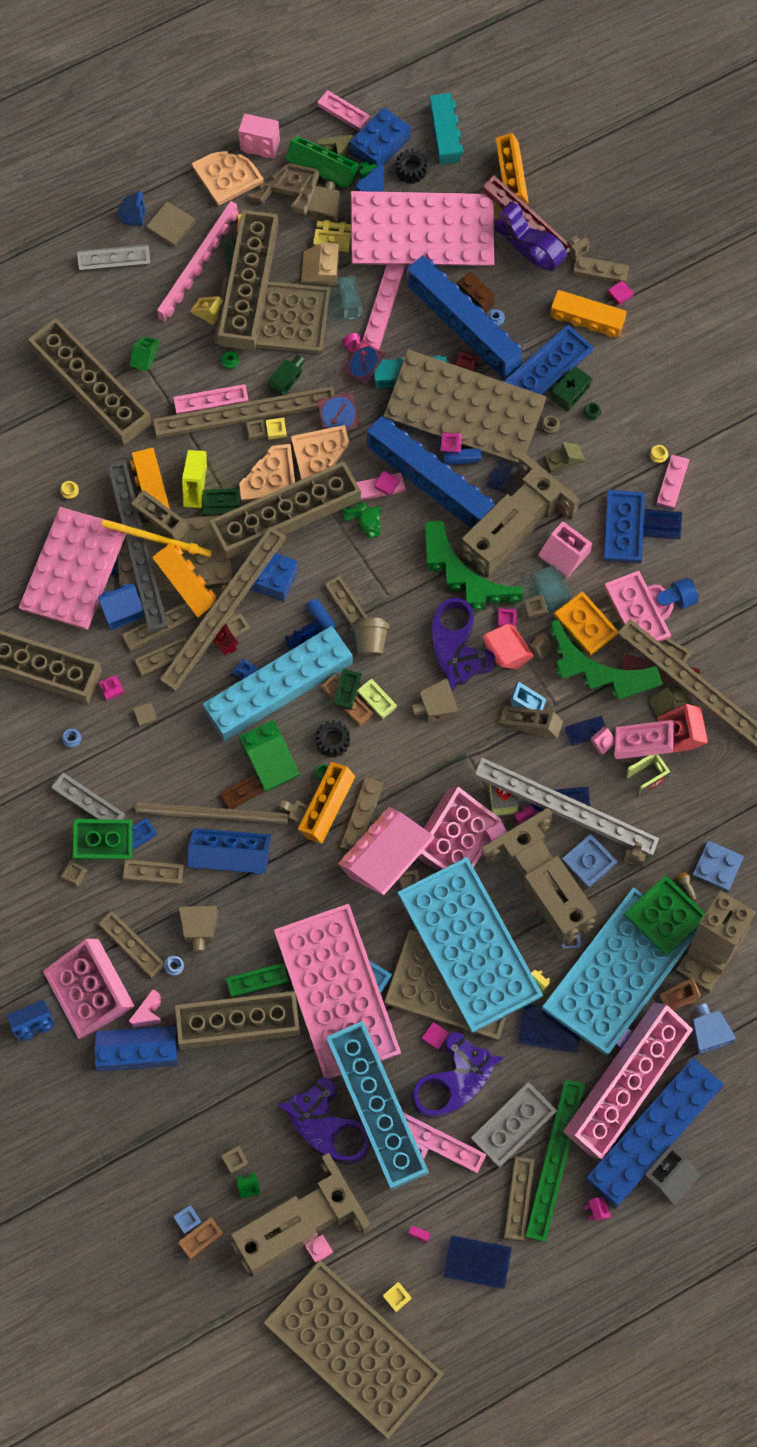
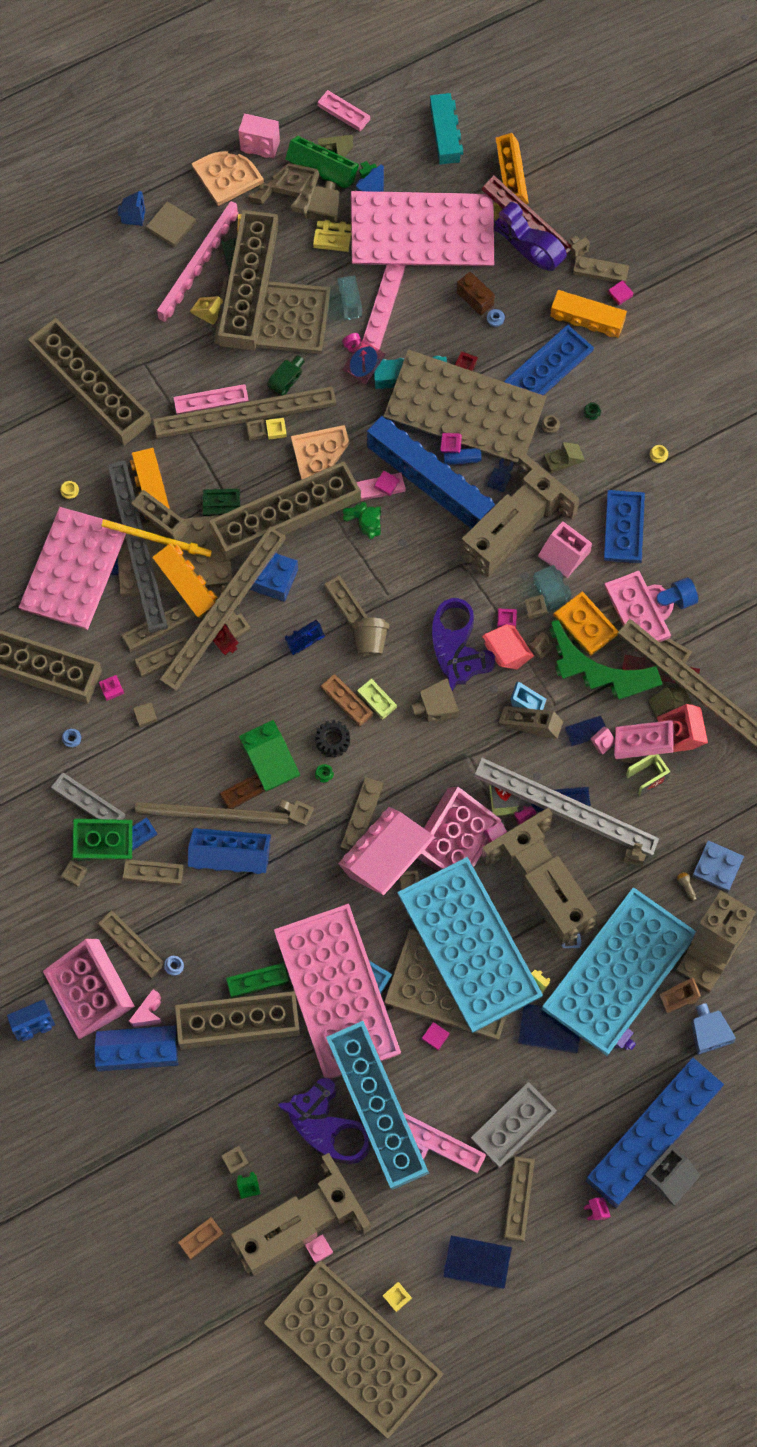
(113, 257): light grey plate -> none
(121, 606): blue slope -> none
(144, 353): green slope -> none
(187, 1219): medium blue plate -> none
(194, 478): neon yellow slope -> none
(199, 925): dark tan torso -> none
(230, 364): green plate -> none
(244, 669): blue tile -> none
(269, 474): light nougat plate -> none
(278, 683): medium azure brick -> none
(318, 613): blue piece -> none
(321, 265): tan slope -> none
(326, 802): light orange brick -> none
(338, 411): piece -> none
(347, 689): dark green plate -> none
(380, 138): blue brick -> none
(414, 157): black tyre -> none
(419, 1234): dark pink tile -> none
(458, 577): green arch -> none
(464, 317): blue brick -> none
(470, 1073): dark purple animal -> none
(554, 1162): green plate -> none
(571, 388): dark green brick -> none
(589, 861): medium blue plate -> none
(628, 1080): bright pink brick -> none
(662, 524): clear blue plate -> none
(665, 915): green plate -> none
(672, 482): bright pink plate -> none

